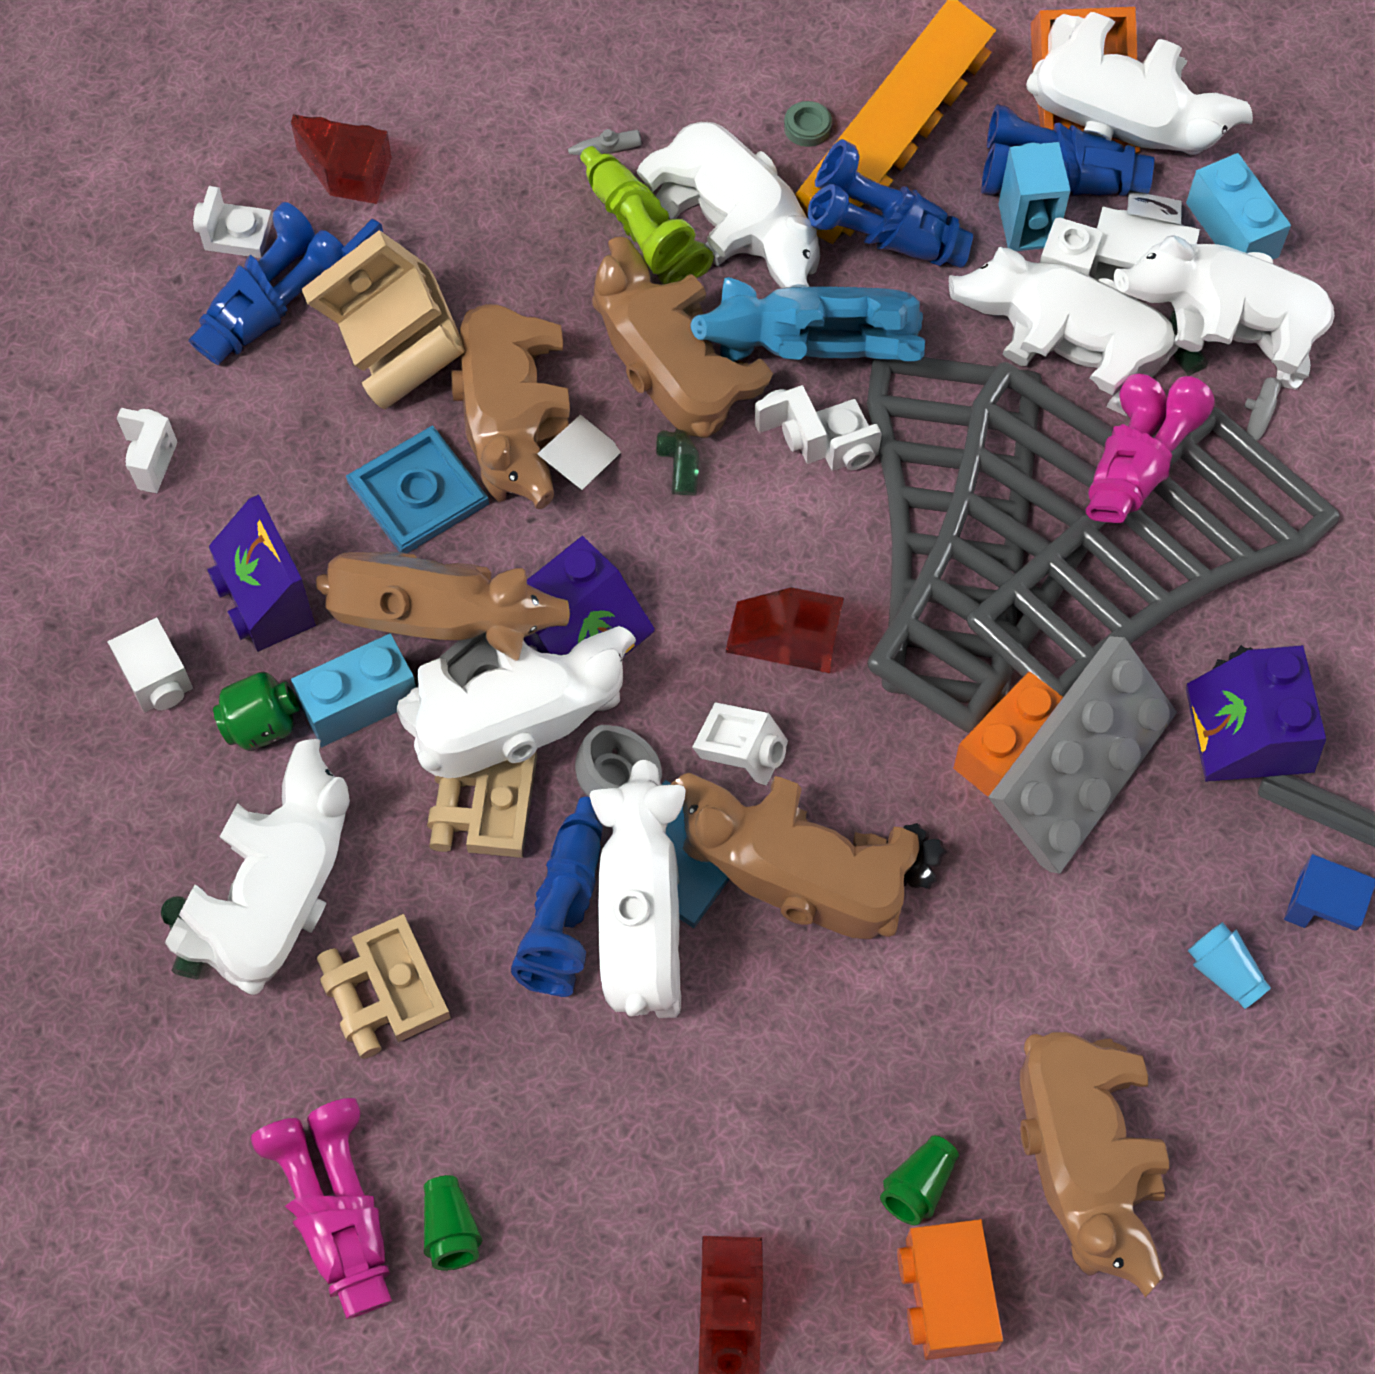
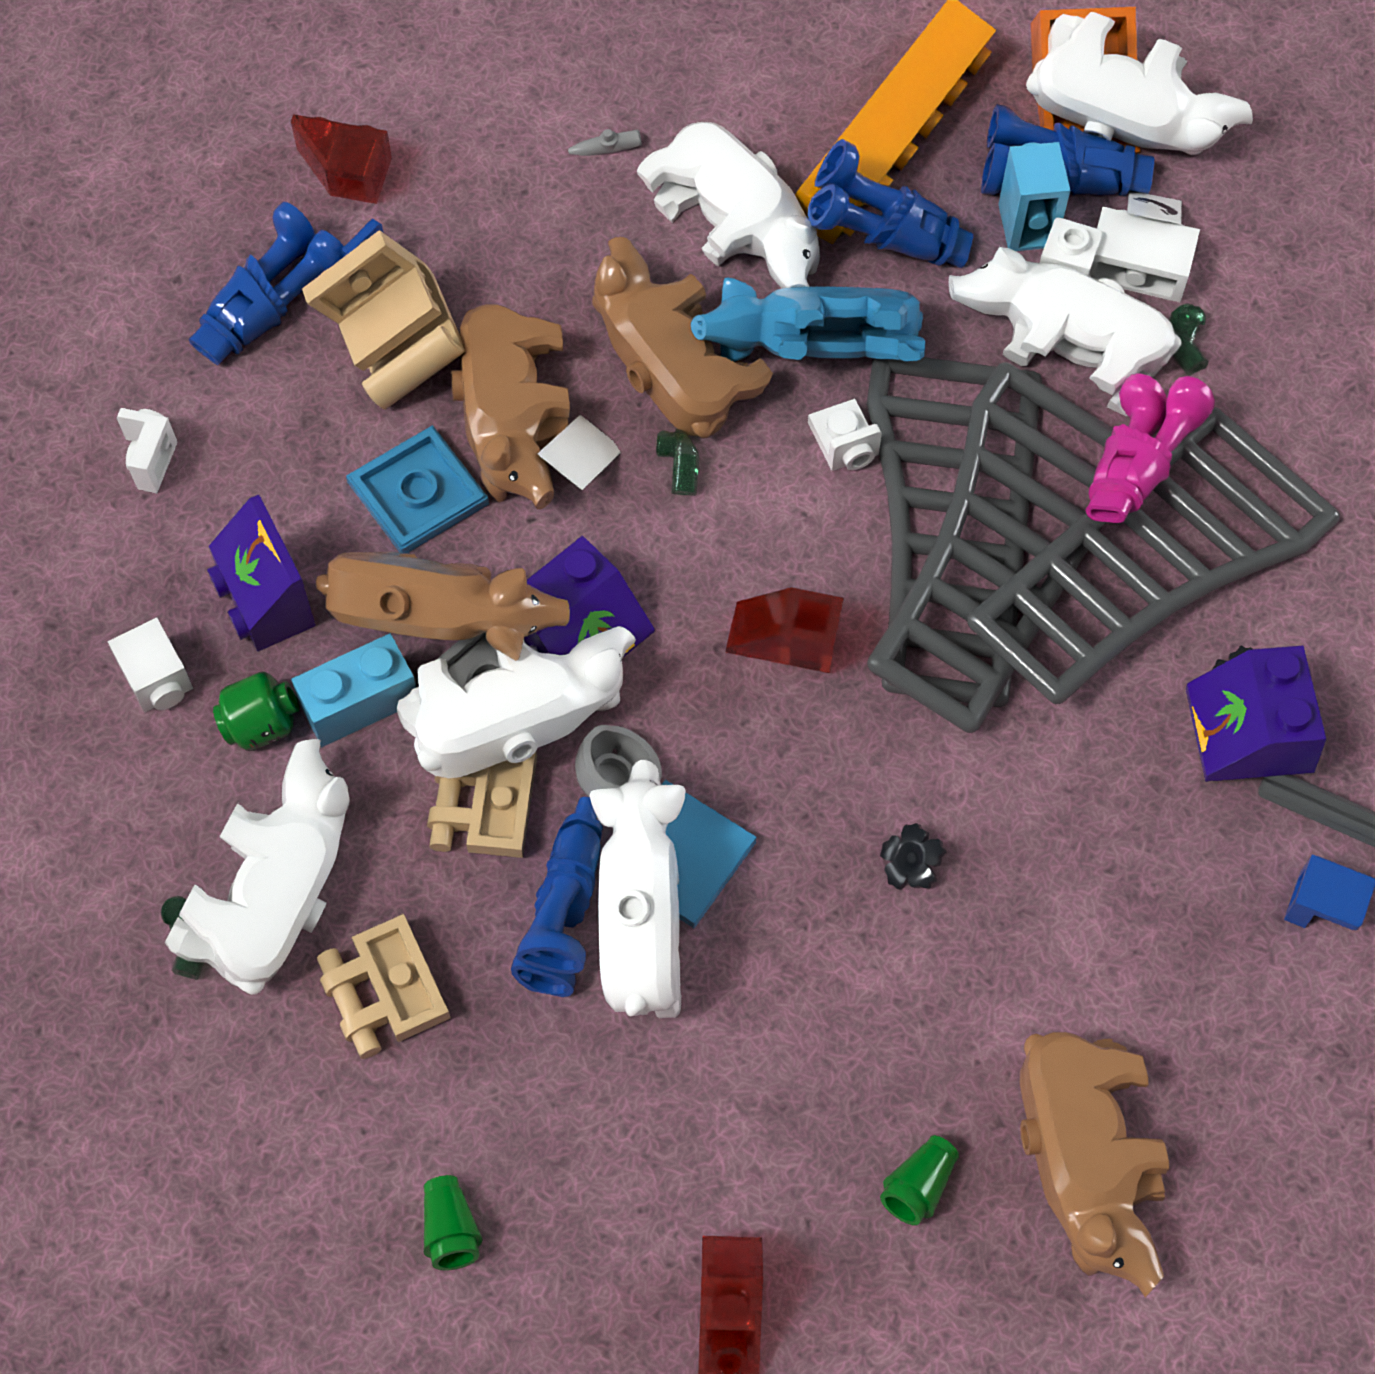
(231, 227): white bracket -> none
(340, 1228): dark pink piece -> none
(665, 243): lime piece -> none
(742, 740): white bracket -> none
(798, 421): white bracket -> none
(799, 863): medium nougat animal -> none
(807, 123): sand green tile -> none
(951, 1290): orange brick -> none
(1005, 732): orange brick -> none
(1083, 754): light grey plate -> none
(1228, 964): medium azure cone -> none
(1233, 297): white animal -> none
(1237, 208): medium azure brick -> none
(1263, 407): light grey helmet -> none

